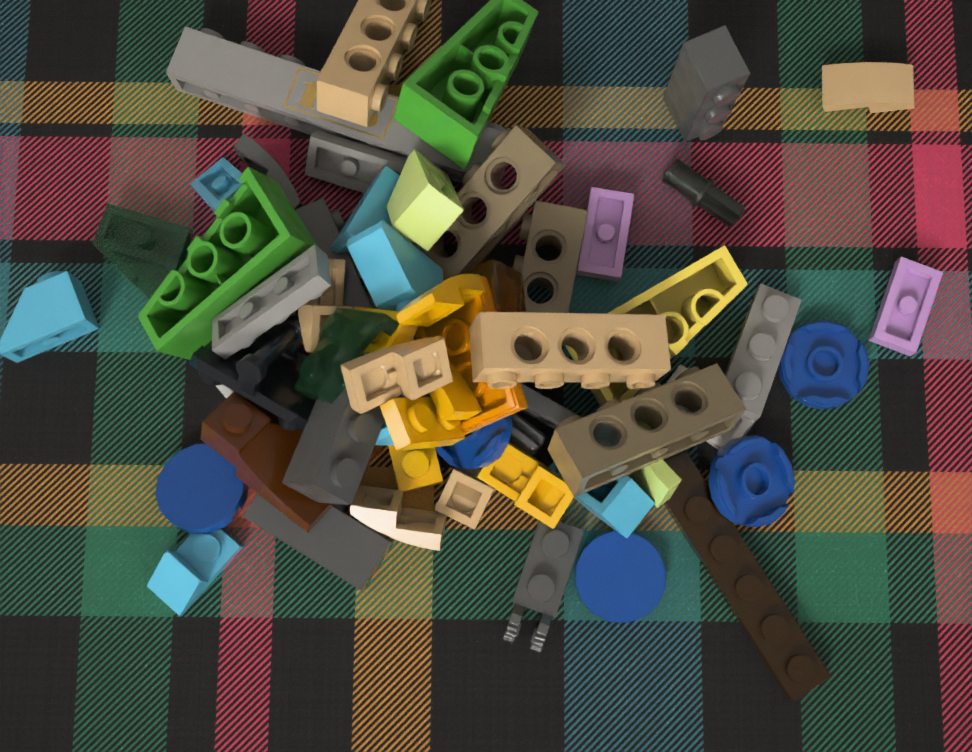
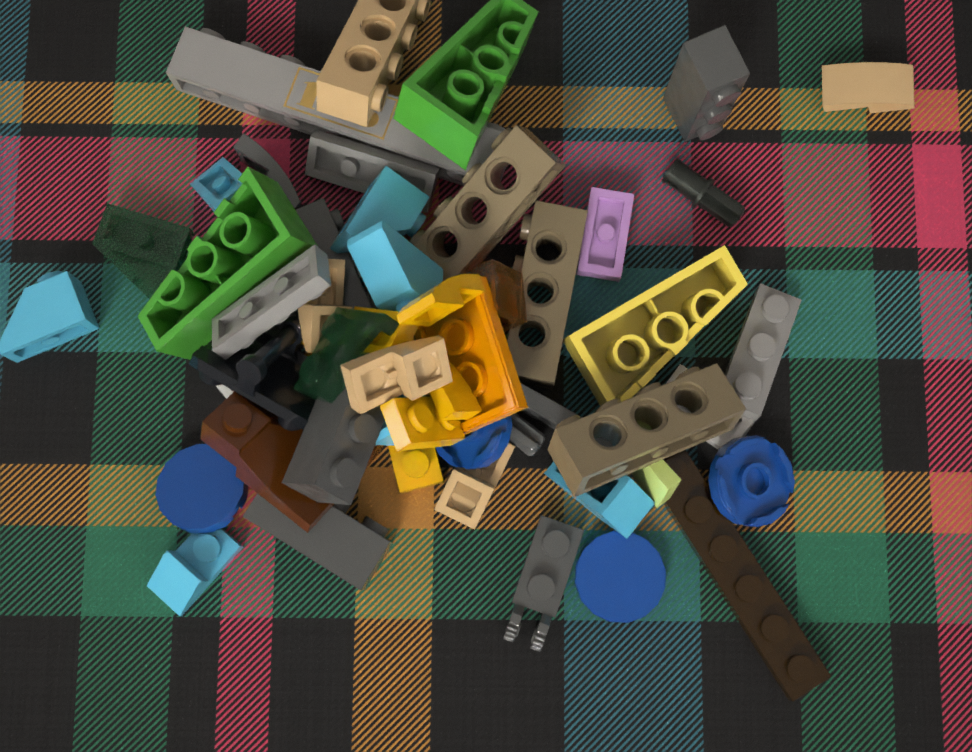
(384, 513): tan slope -> none
(423, 202): yellowish green slope -> none
(529, 484): yellow slope -> none
(638, 337): tan brick -> none
(823, 365): blue tile -> none
(905, 306): lavender plate -> none

